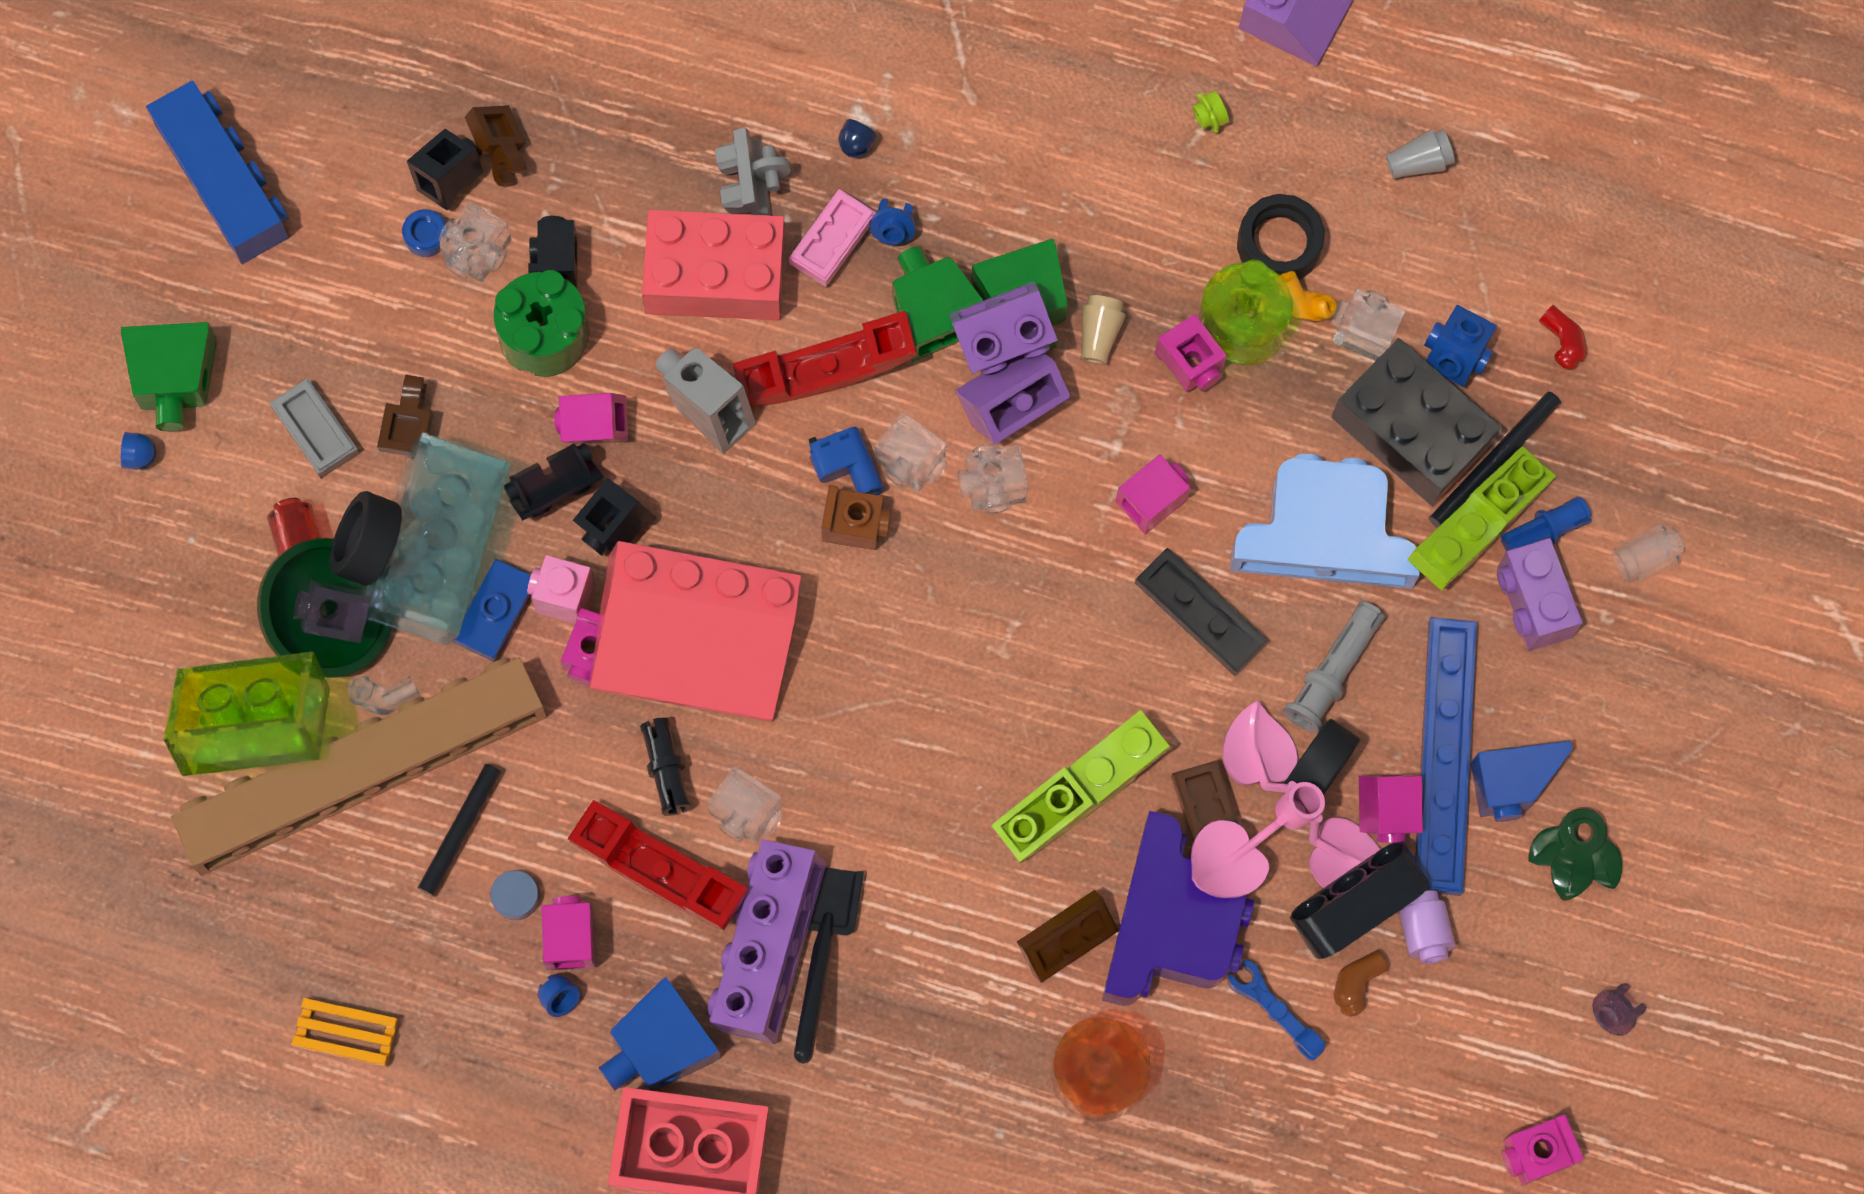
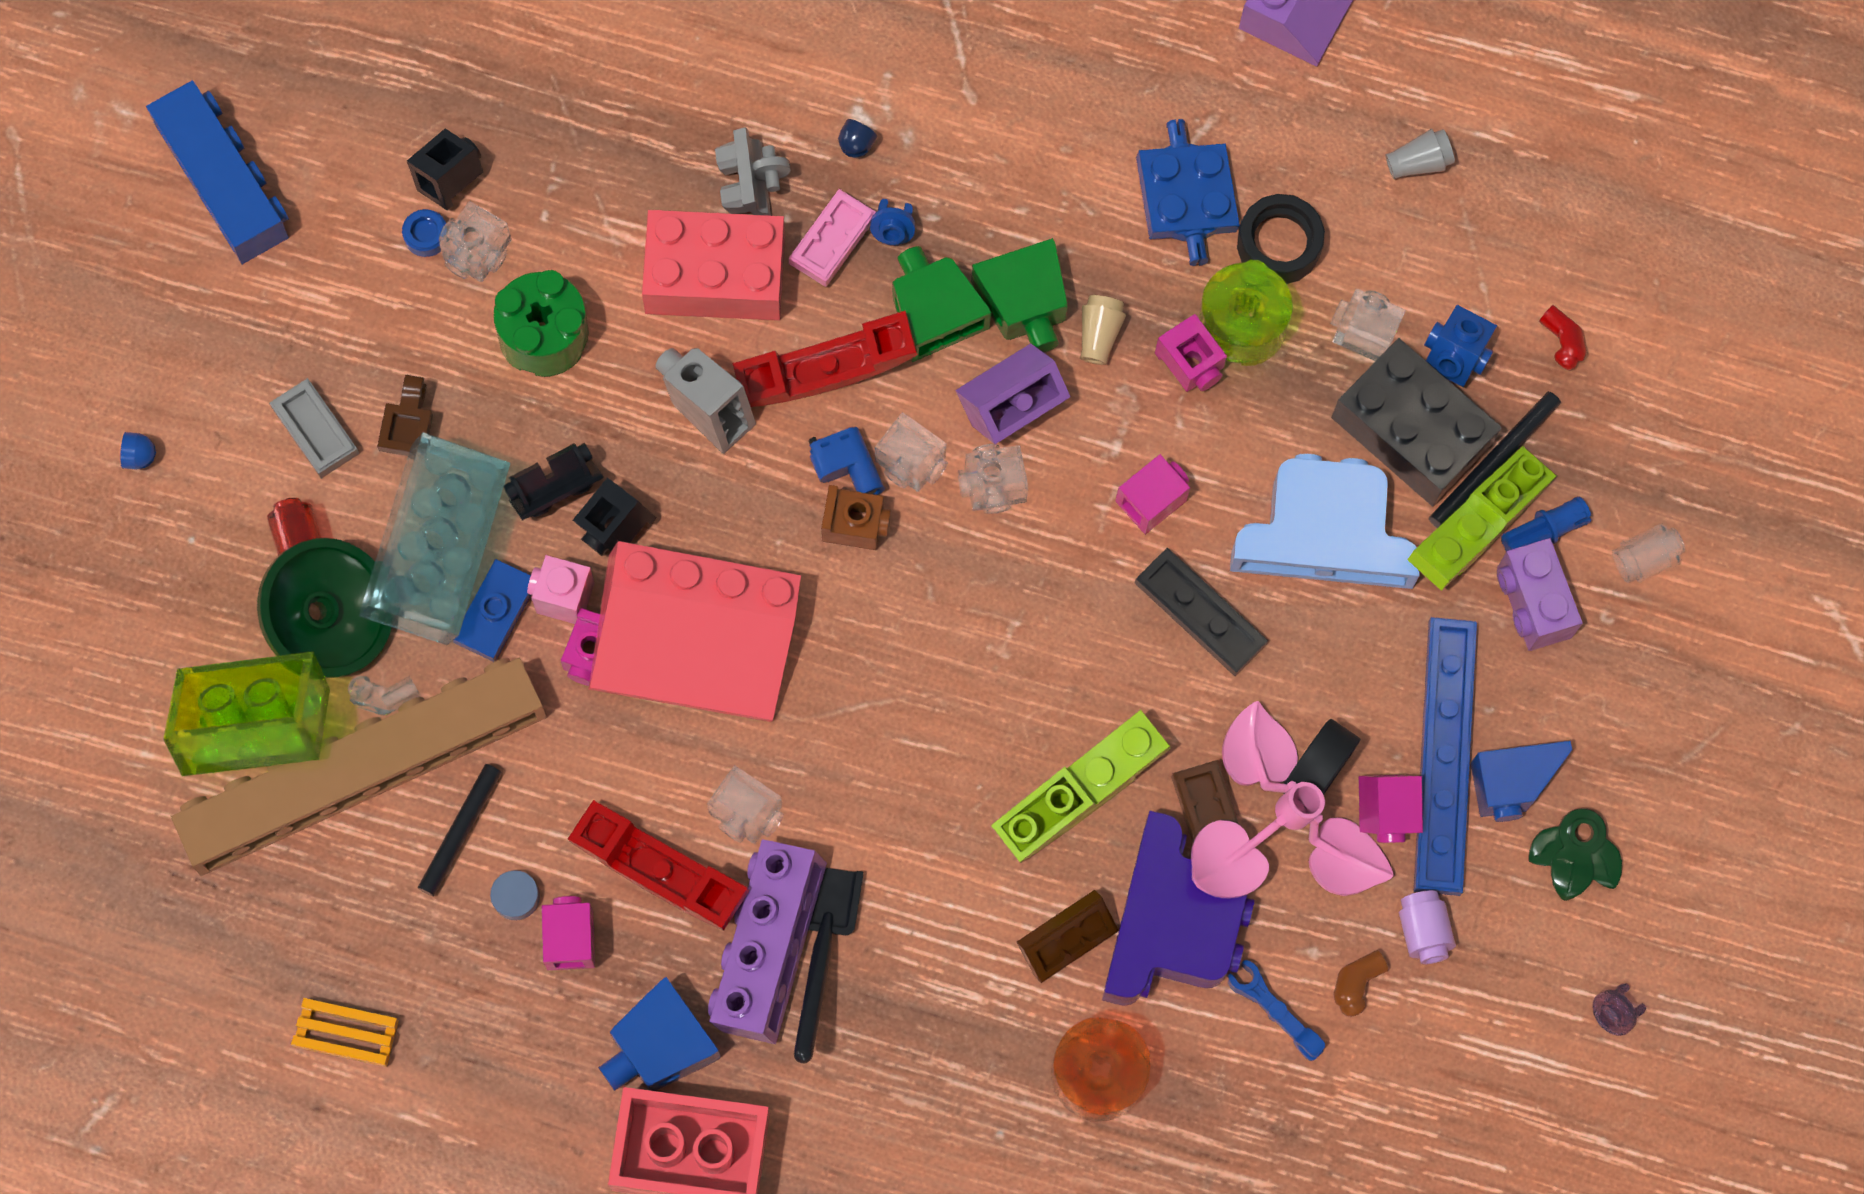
(169, 368): green torso -> none
(347, 620): clear purple brick -> none
(365, 538): black tyre -> none
(498, 135): reddish brown plate -> none
(554, 247): black brick -> none
(565, 1002): blue hinge -> none
(592, 418): dark pink brick -> none
(665, 766): black pin -> none
(1003, 329): medium lavender brick -> none
(1187, 192): none -> blue plate
(1210, 111): lime plate -> none
(1308, 304): light orange arm -> none
(1325, 682): light grey pin -> none
(1359, 900): black beam -> none
(1561, 1145): dark pink brick -> none

